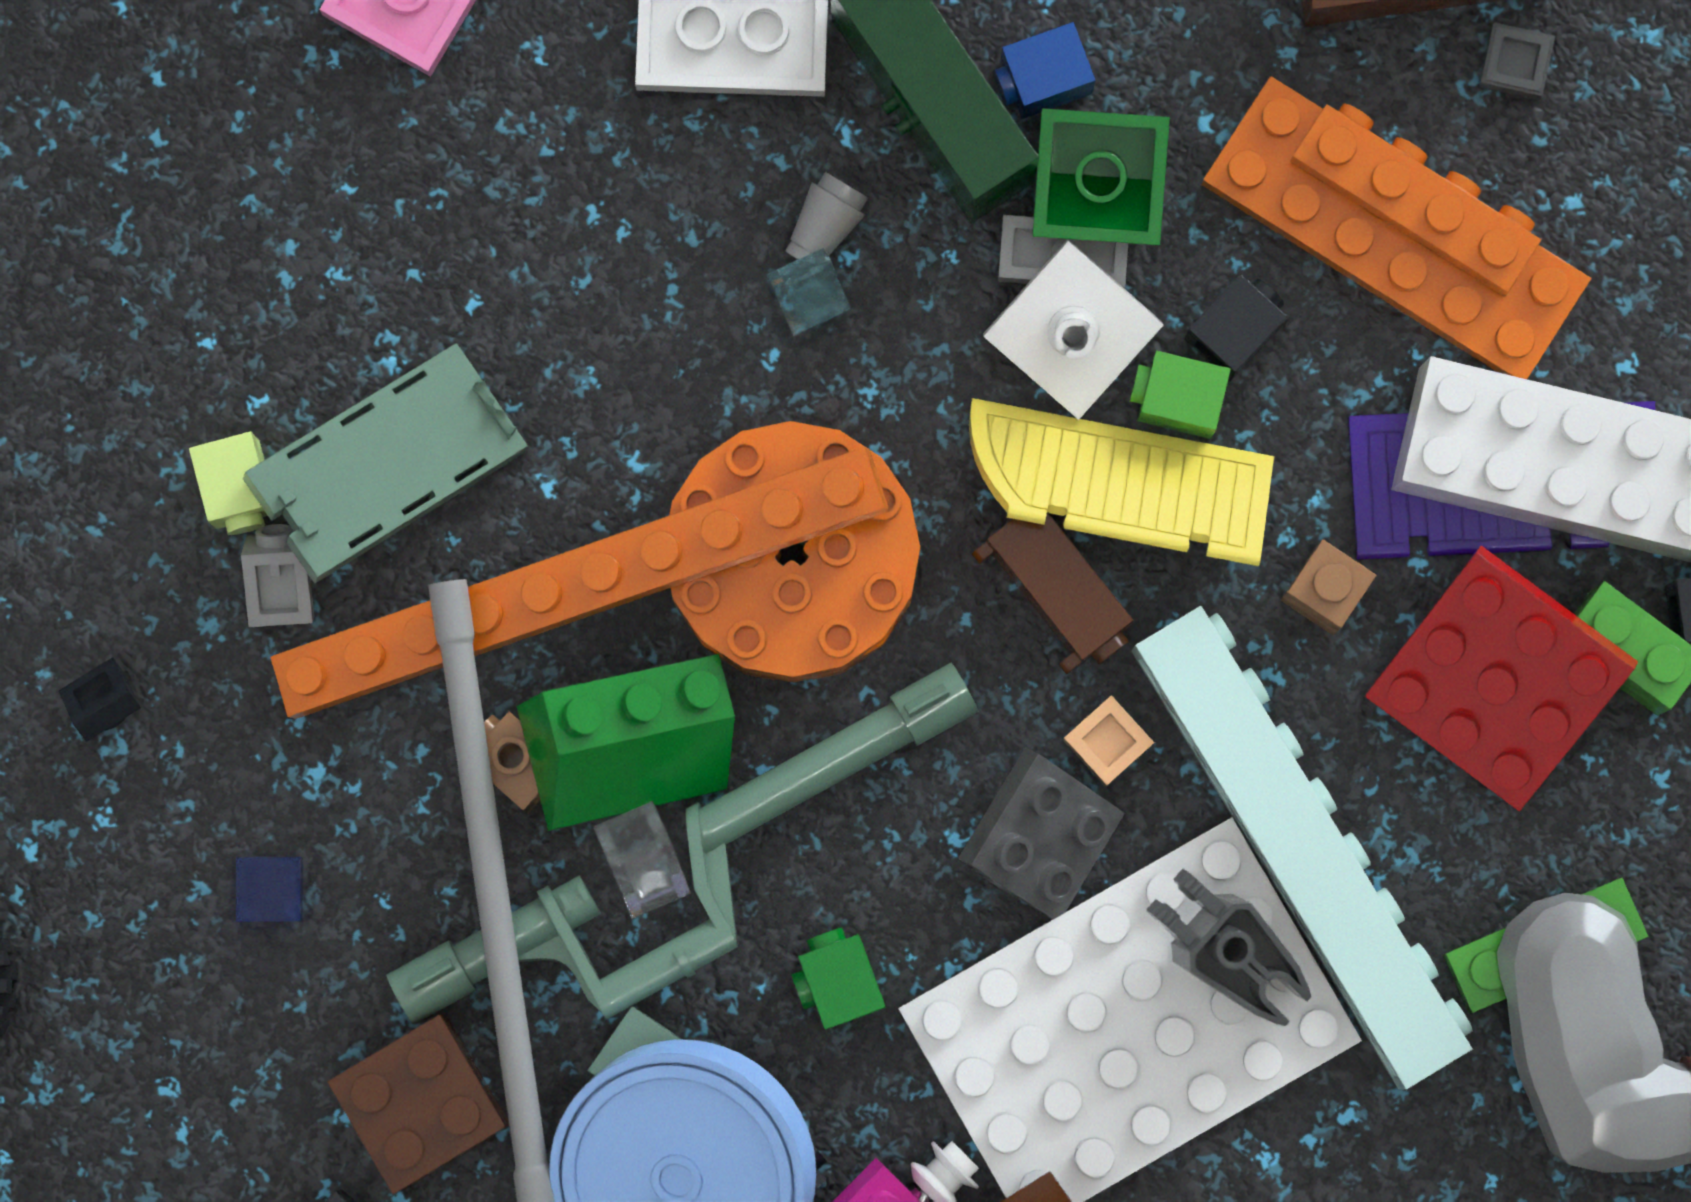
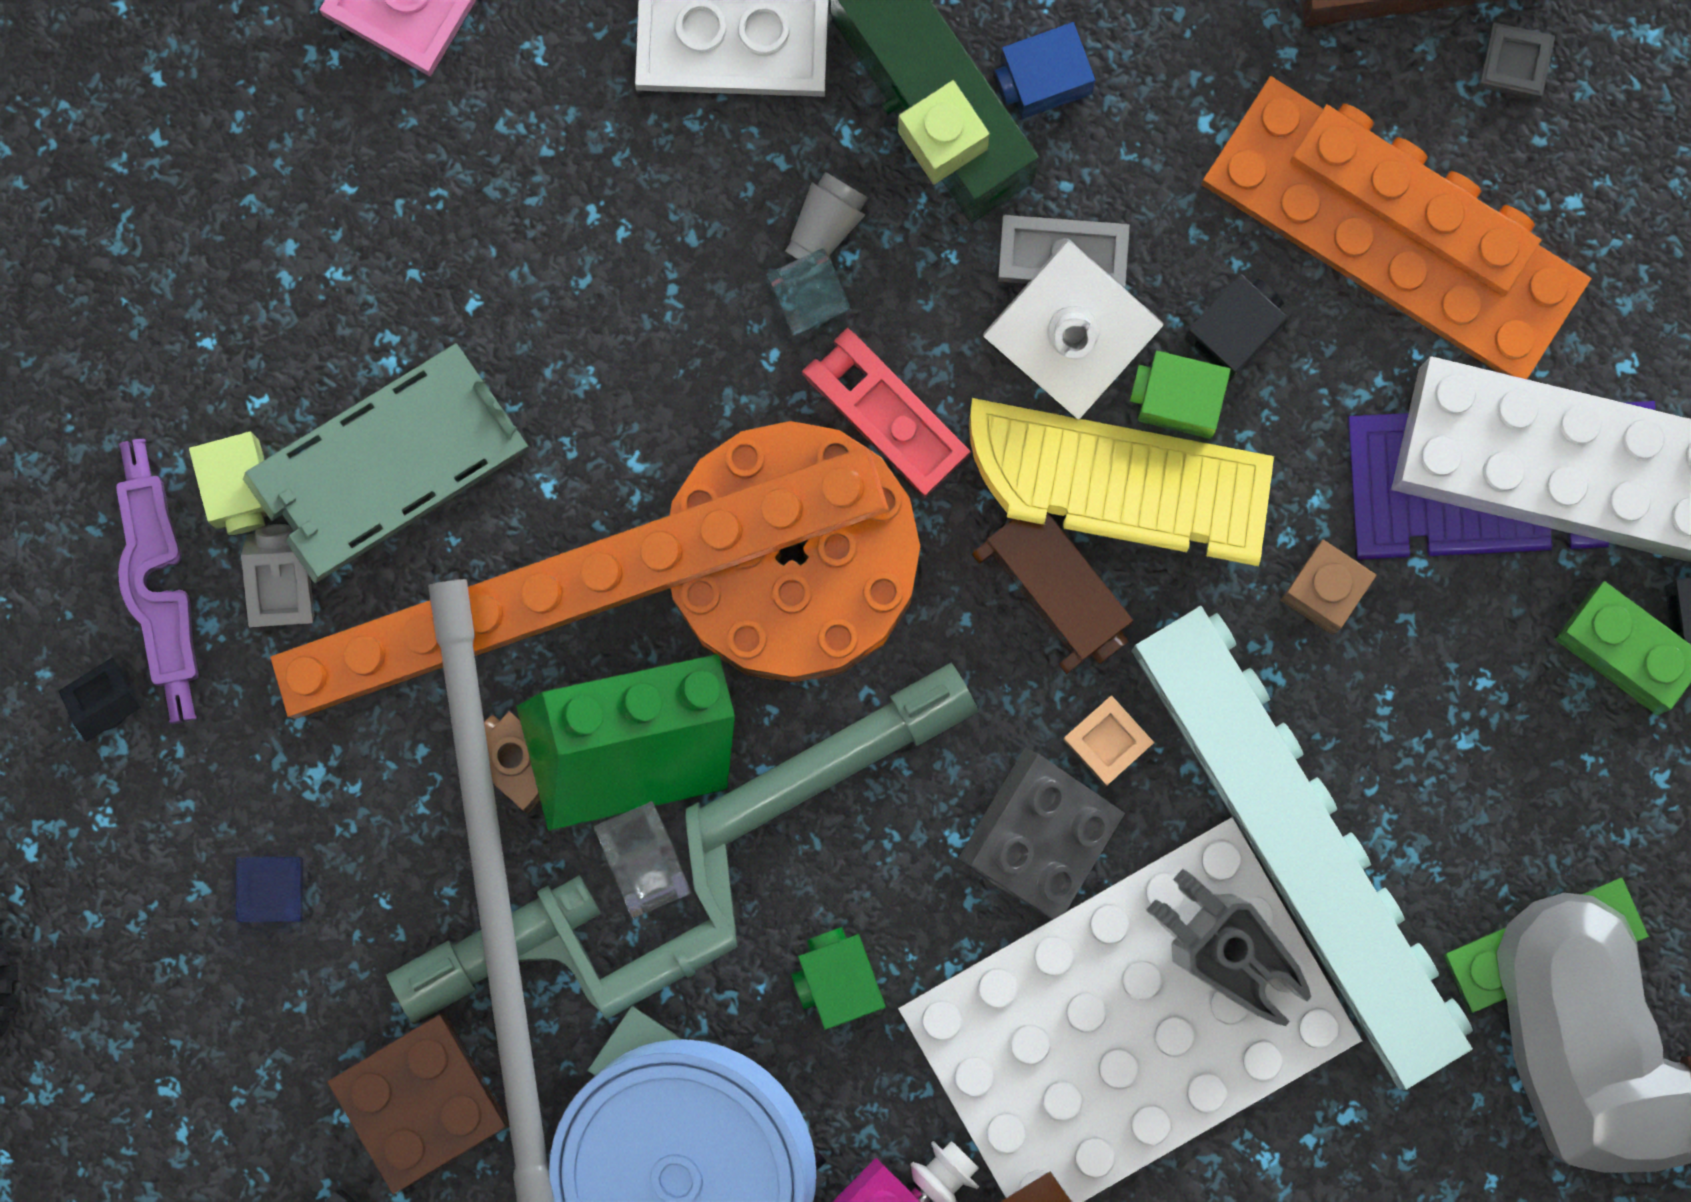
(148, 548): none -> medium lavender piece
(888, 414): none -> coral plate
(943, 132): none -> yellowish green brick
(1101, 176): green slope -> none
(1501, 678): red plate -> none

